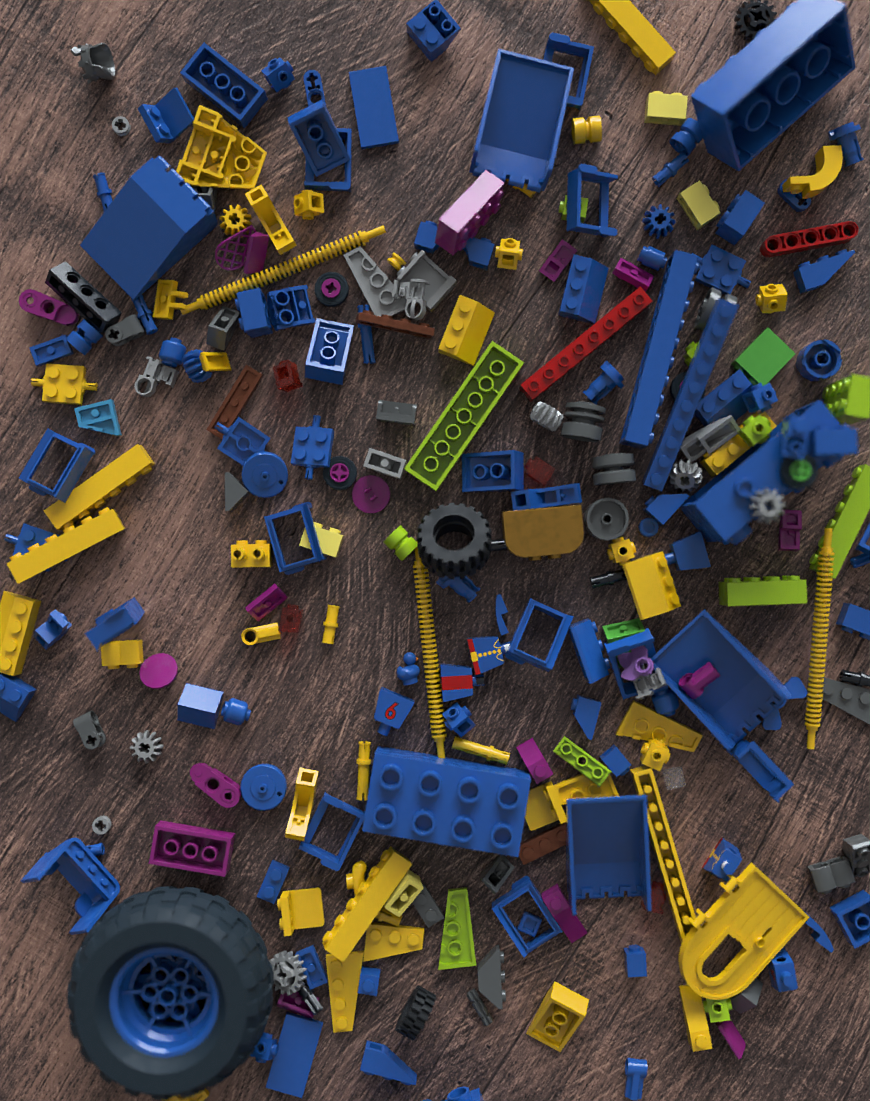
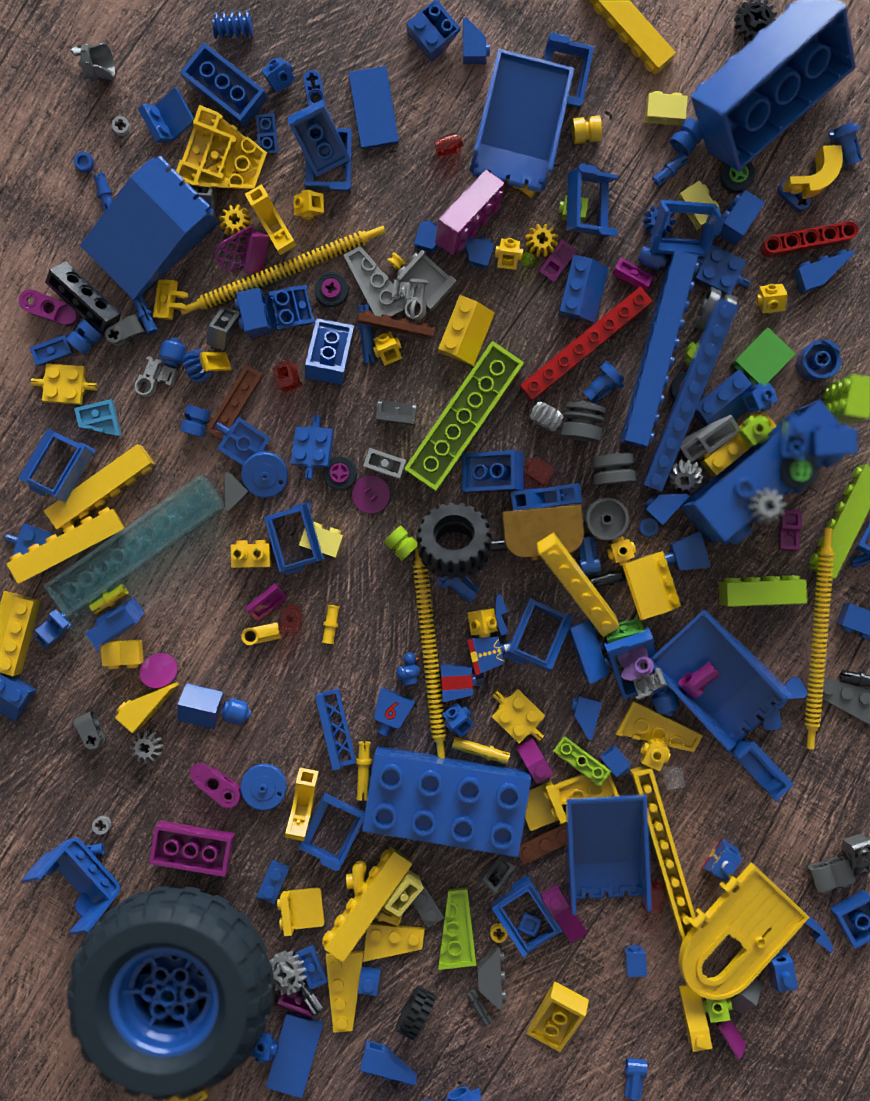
(84, 162): none -> blue tile
(109, 599): none -> yellow pin
(135, 545): none -> clear light blue brick
(137, 712): none -> yellow slope
(195, 421): none -> blue wheel
(232, 24): none -> blue piece
(267, 132): none -> blue slope
(328, 730): none -> blue fence
(387, 348): none -> yellow brick
(448, 145): none -> clear red brick
(474, 44): none -> blue slope
(482, 622): none -> yellow brick
(494, 936): none -> yellow bush
(518, 715): none -> yellow plate
(528, 259): none -> clear neon green hinge
(549, 240): none -> yellow gear
(578, 584): none -> yellow brick
(589, 561): none -> blue piece
(697, 247): none -> blue piece
(733, 183): none -> black wheel

